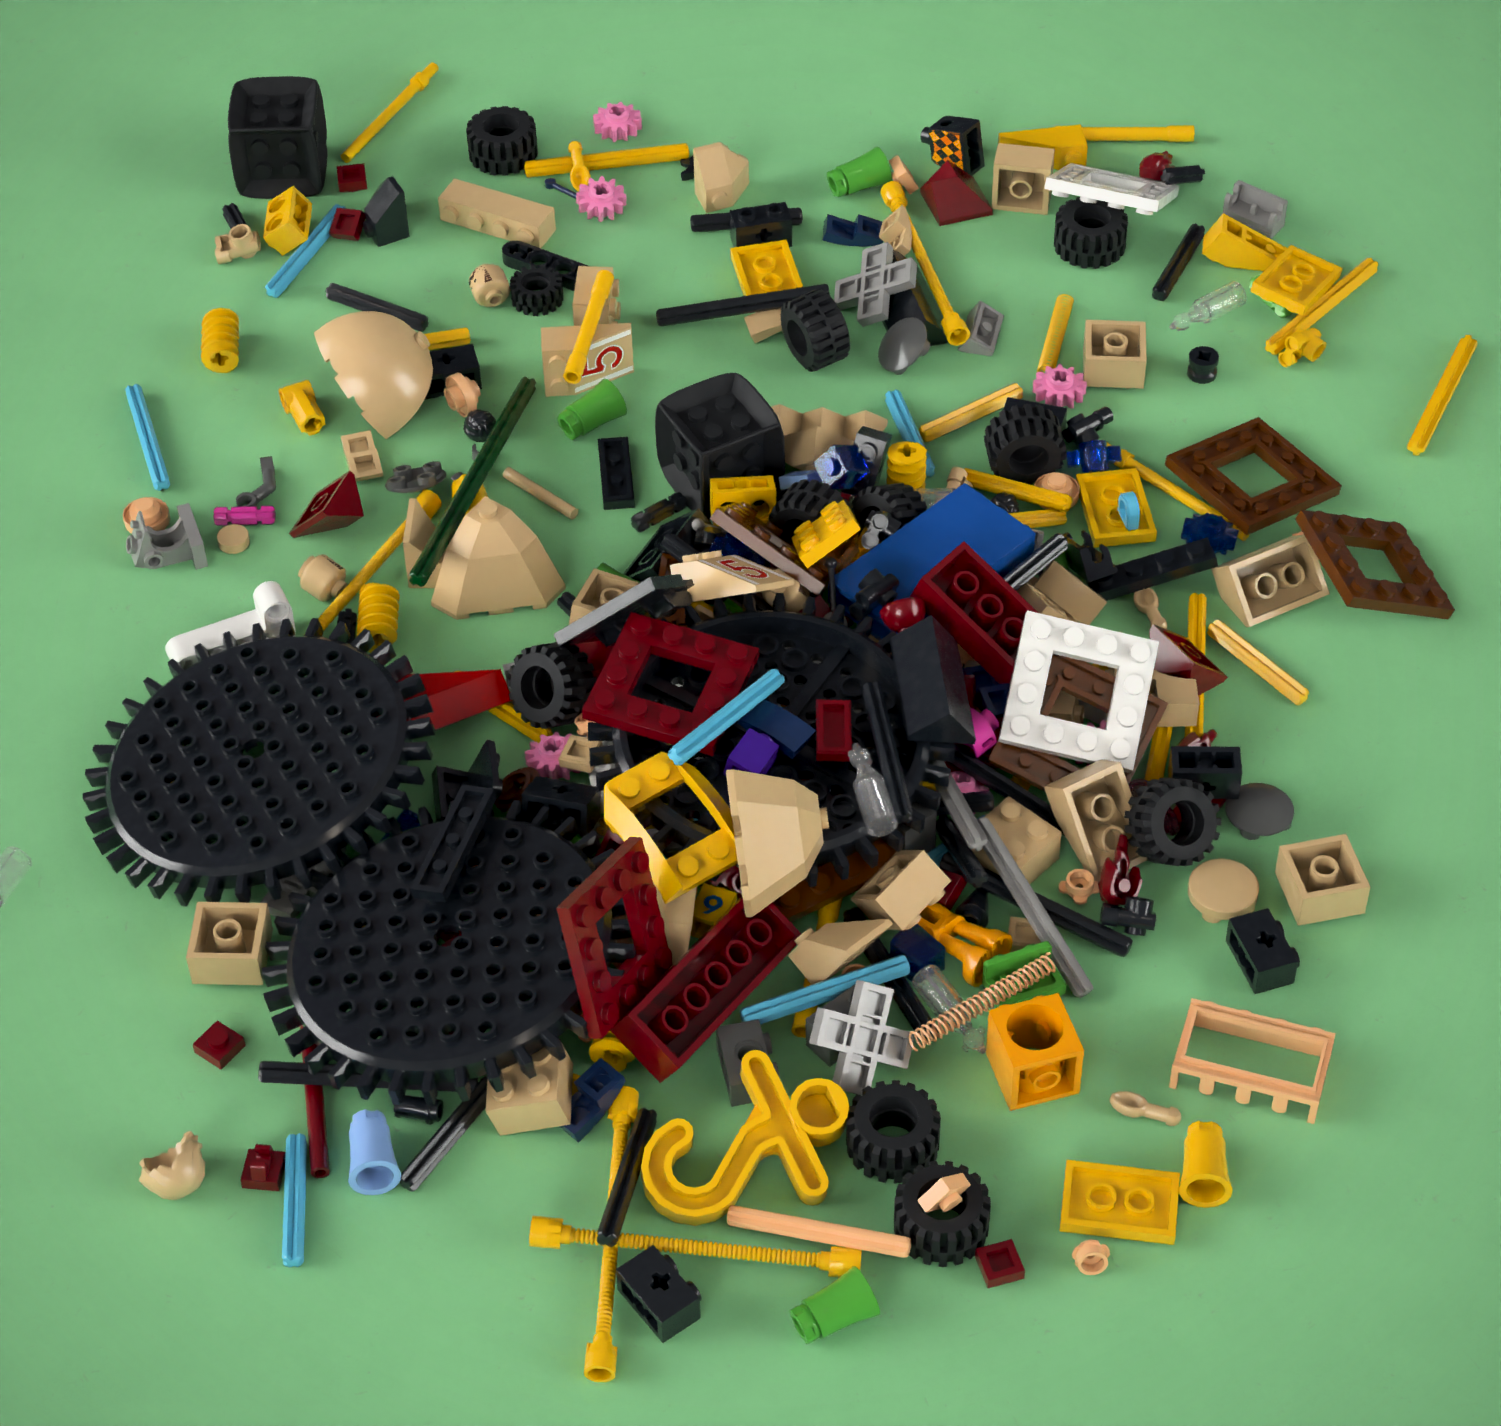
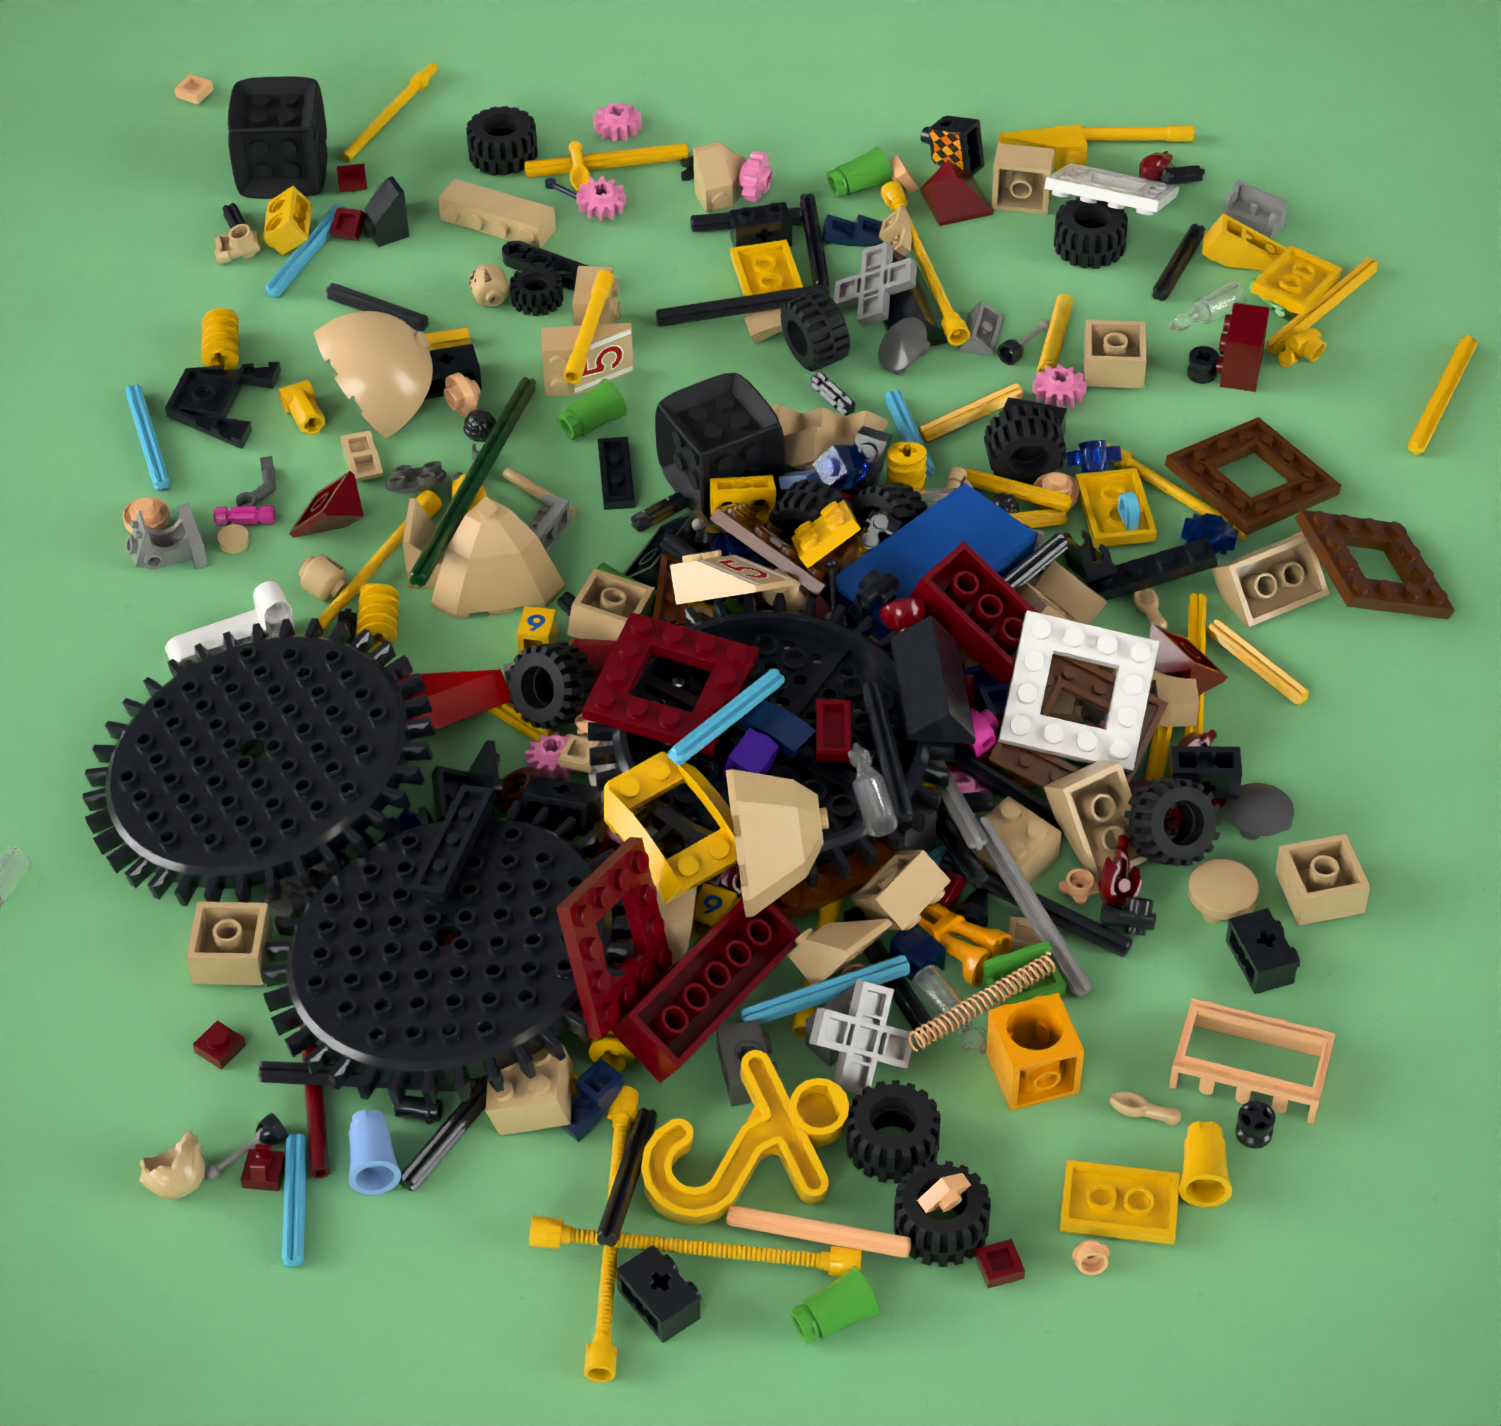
(193, 89): none -> light nougat plate
(208, 393): none -> black wing
(268, 1132): none -> hinge
(536, 627): none -> yellow brick
(551, 523): none -> light grey hinge
(655, 595): black hinge -> none
(755, 176): none -> bright pink gear
(814, 240): none -> black axle
(832, 393): none -> axle
(1017, 347): none -> black hinge
(1085, 429): black plate -> none
(1242, 346): none -> dark red brick
(1249, 1116): none -> black wheel

